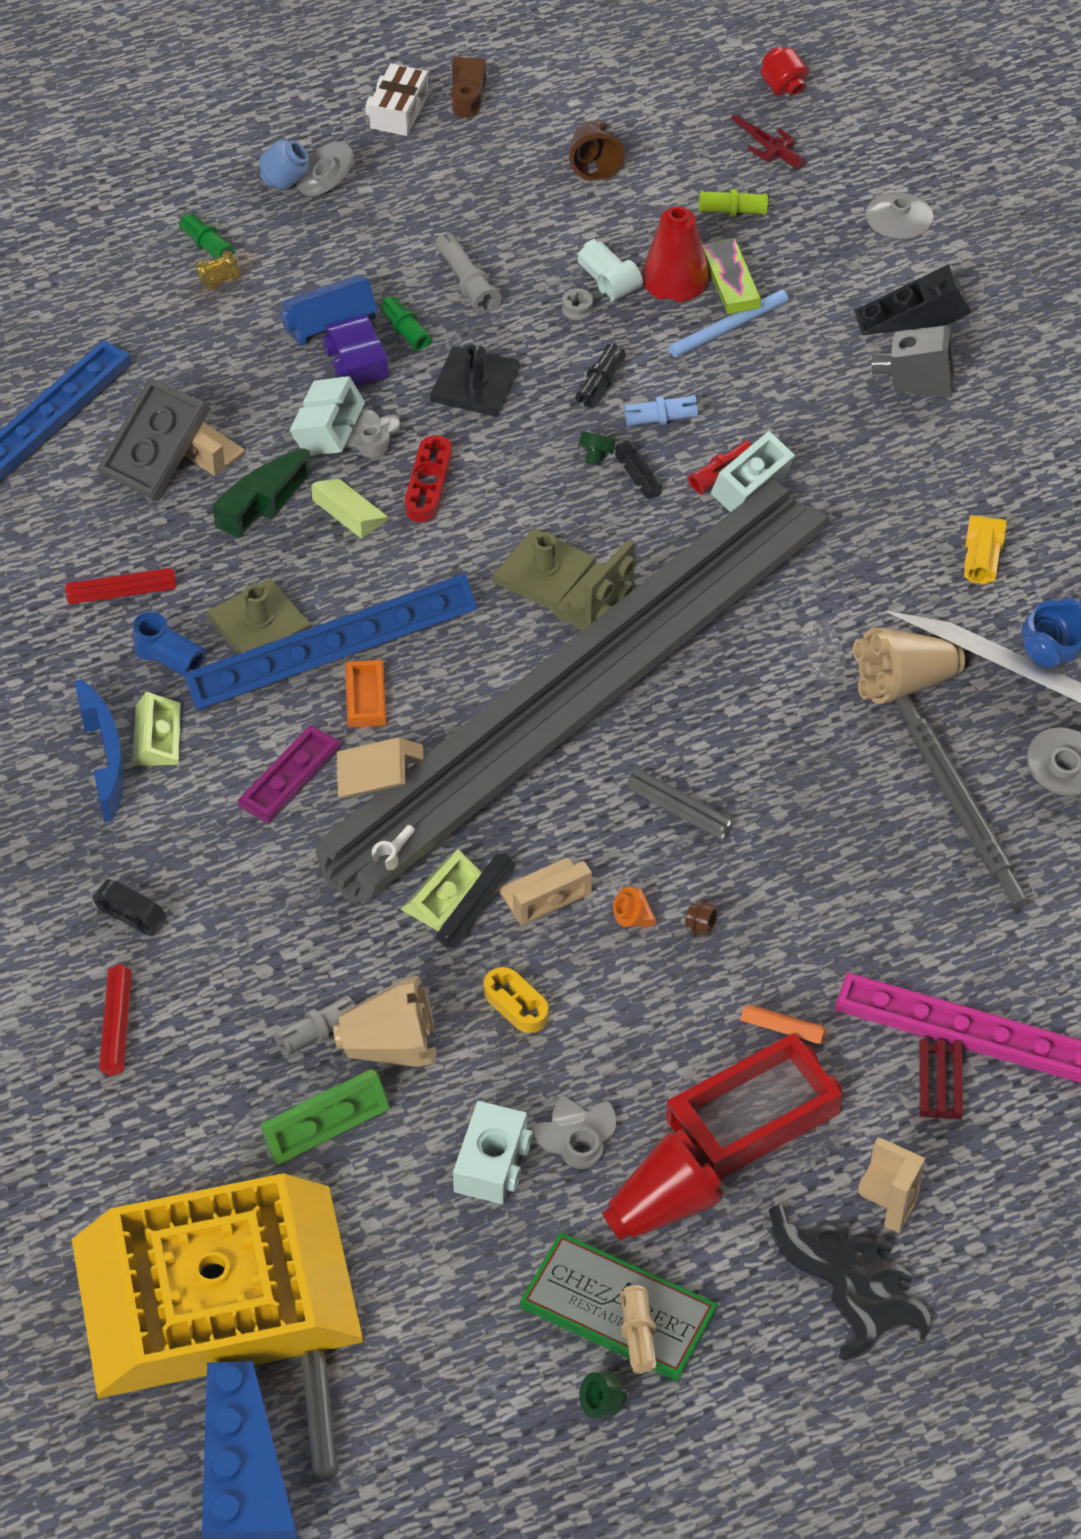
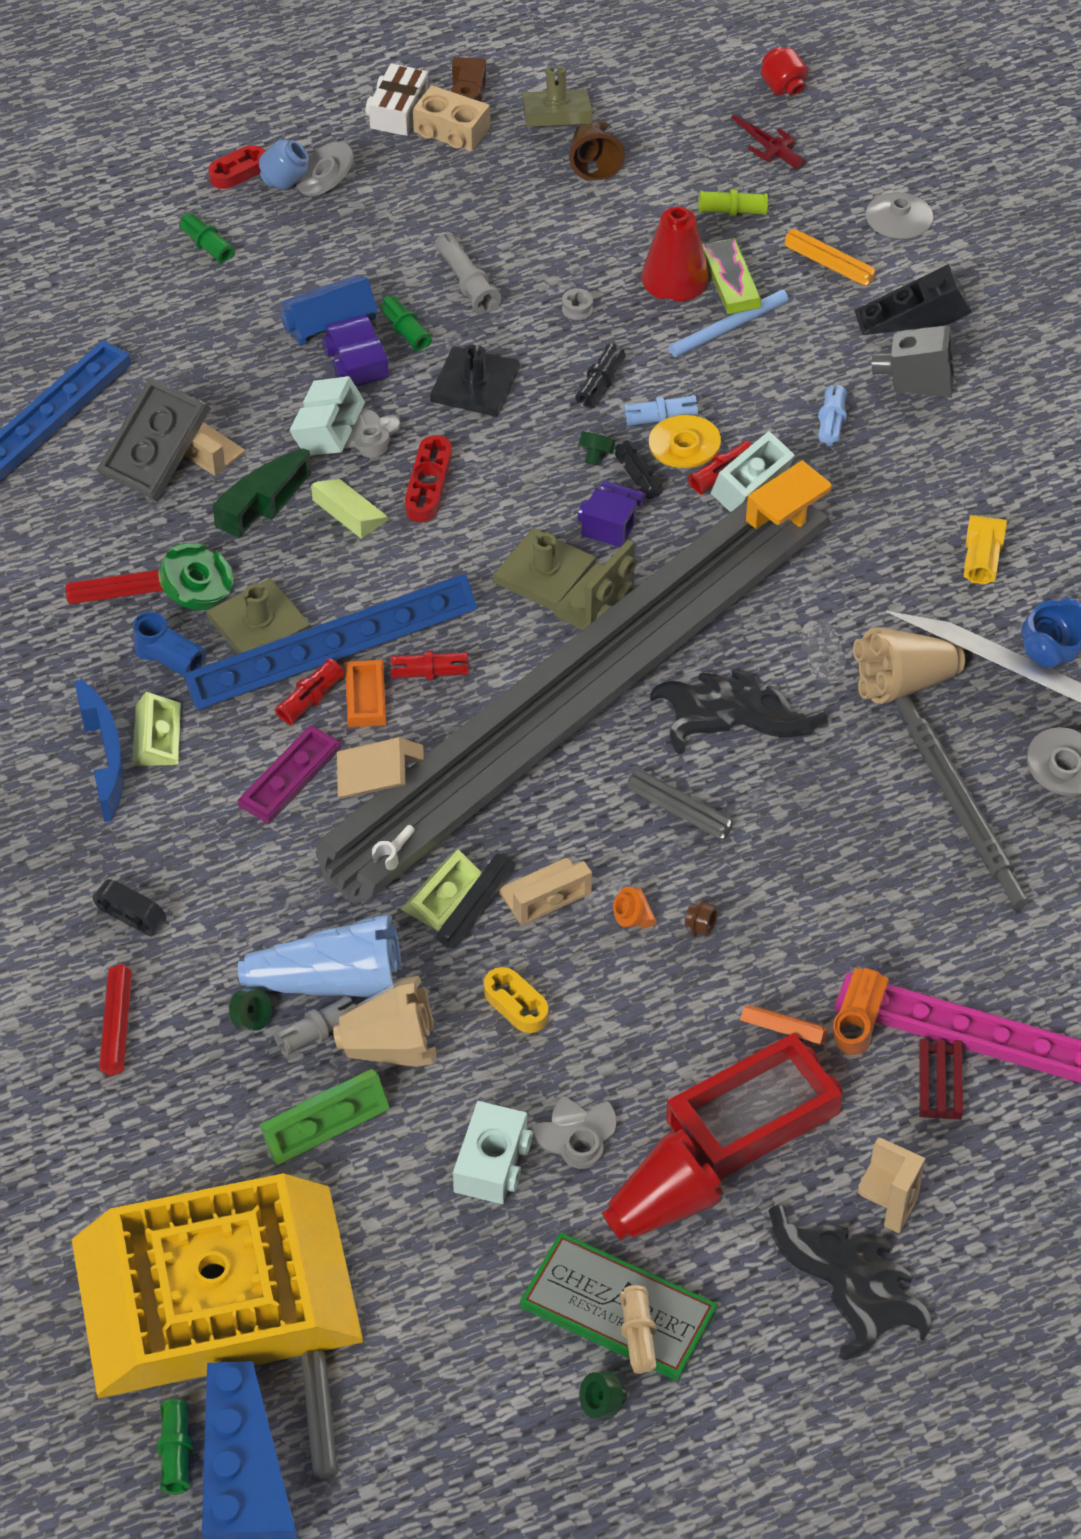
(174, 1447): none -> green pin
(195, 576): none -> green plate
(218, 270): clear yellow bush -> none
(235, 167): none -> red beam
(250, 1009): none -> dark green tile
(325, 676): none -> red pin
(328, 963): none -> light blue cone
(430, 665): none -> red pin
(451, 118): none -> tan brick
(556, 104): none -> olive tile
(610, 513): none -> dark purple brick
(612, 274): light aqua piece -> none
(684, 441): none -> yellow dish
(727, 703): none -> black piece
(786, 496): none -> light orange panel
(830, 257): none -> light orange axle
(832, 415): none -> light blue axle
(860, 1009): none -> orange piece

